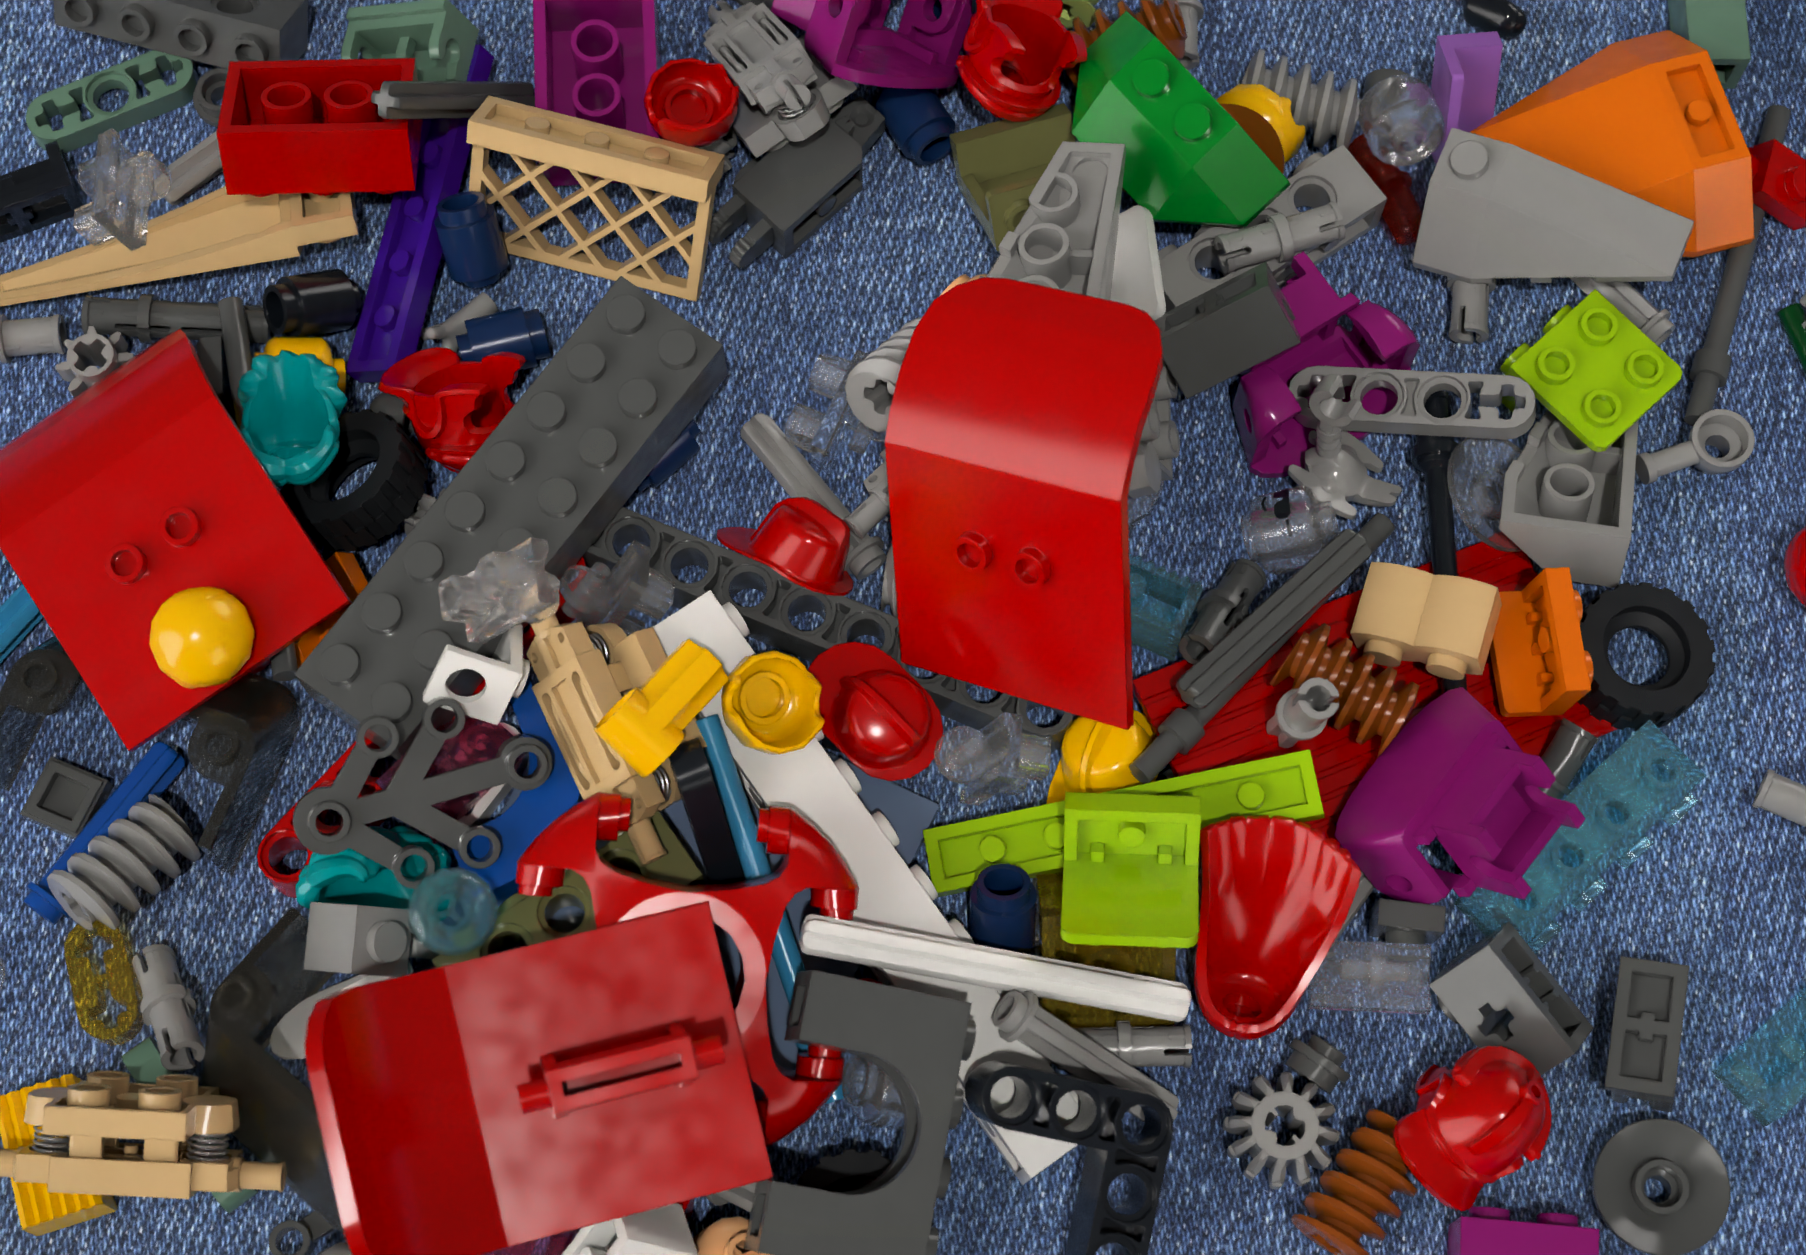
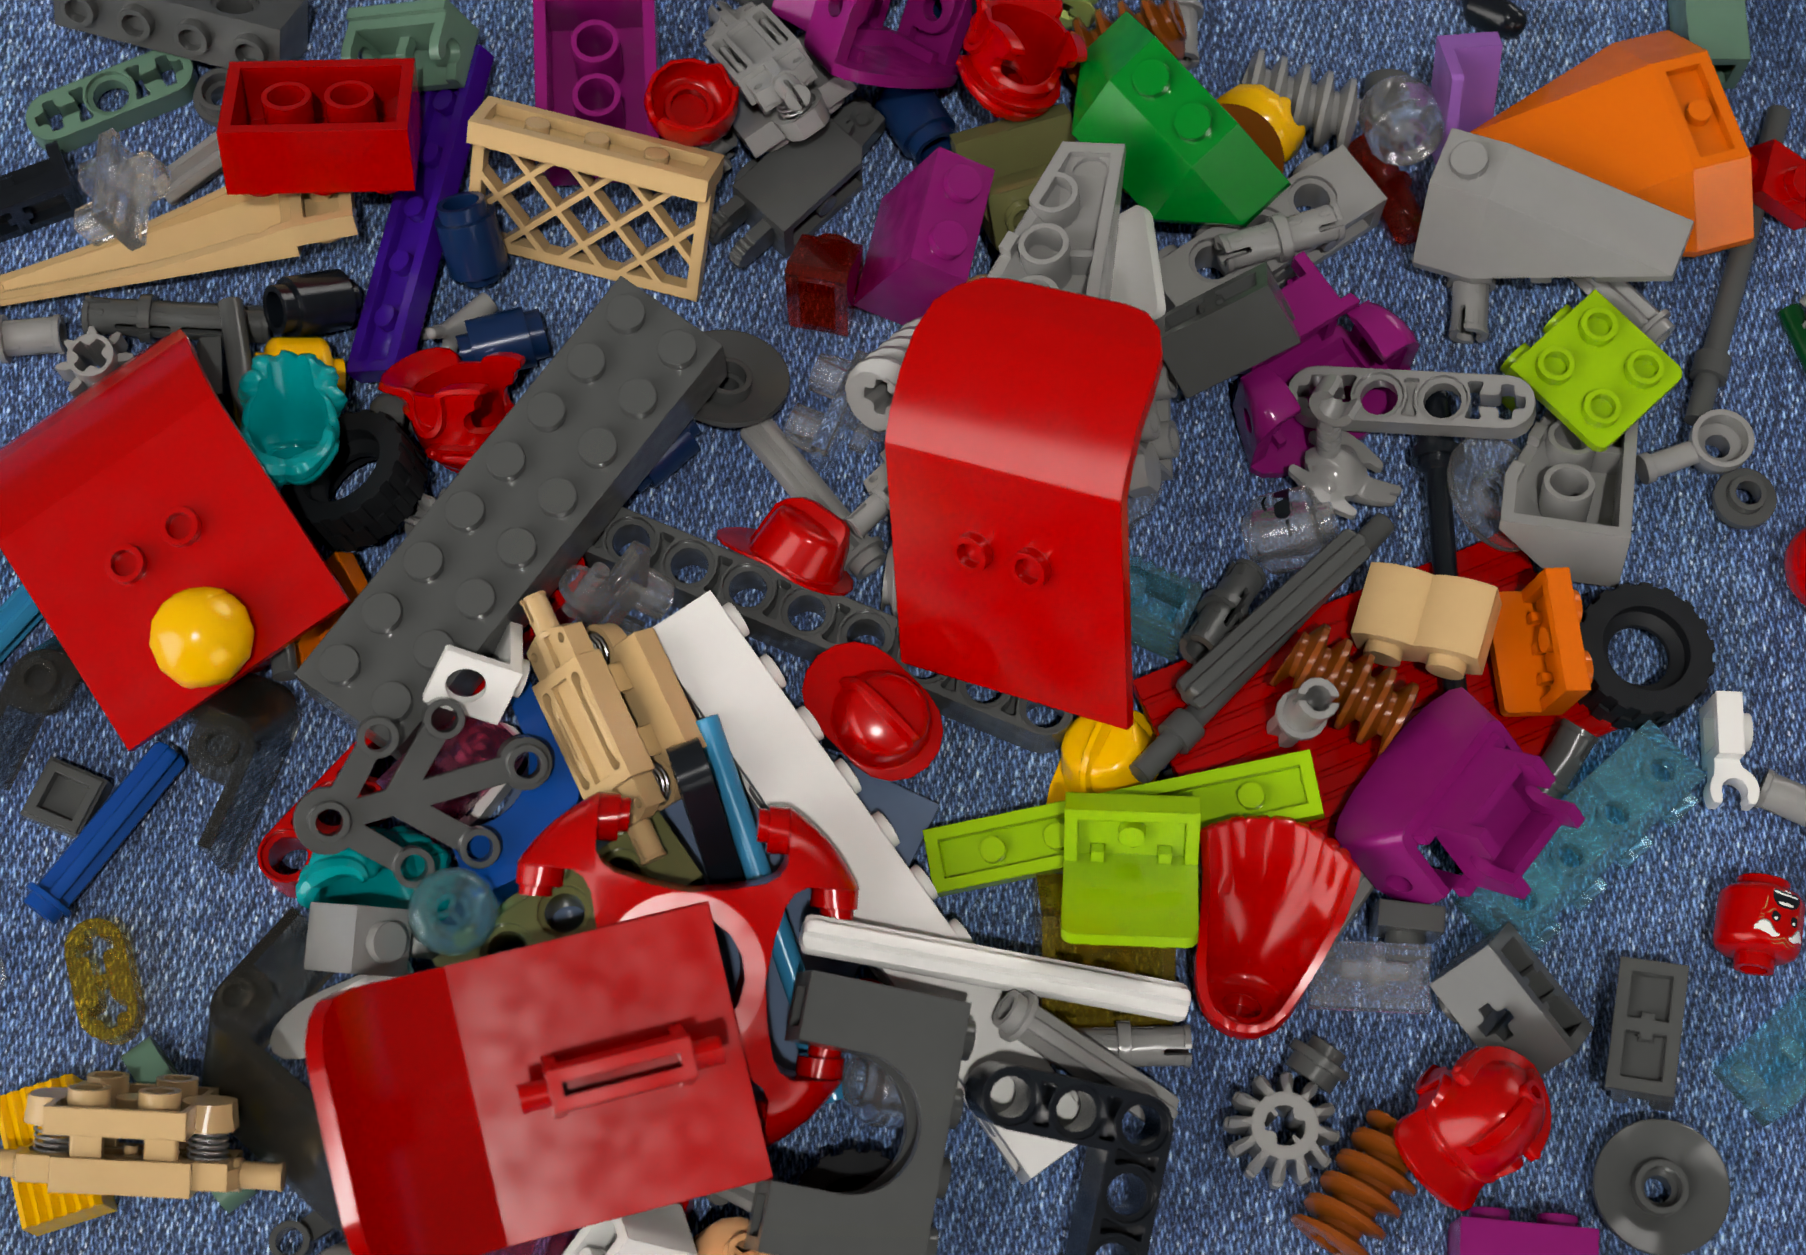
(123, 863): light grey piece -> none
(168, 1008): light grey pin -> none
(444, 98): dark grey axle -> none
(502, 592): clear hips -> none
(650, 720): yellow piece -> none
(754, 383): none -> dark grey dish
(772, 703): yellow hair -> none
(823, 283): none -> clear red slope
(924, 236): none -> magenta brick
(992, 758): clear hips -> none
(1003, 909): dark blue brick -> none
(1724, 740): none -> white plate
(1734, 511): none -> dark grey plate
(1758, 923): none -> red head

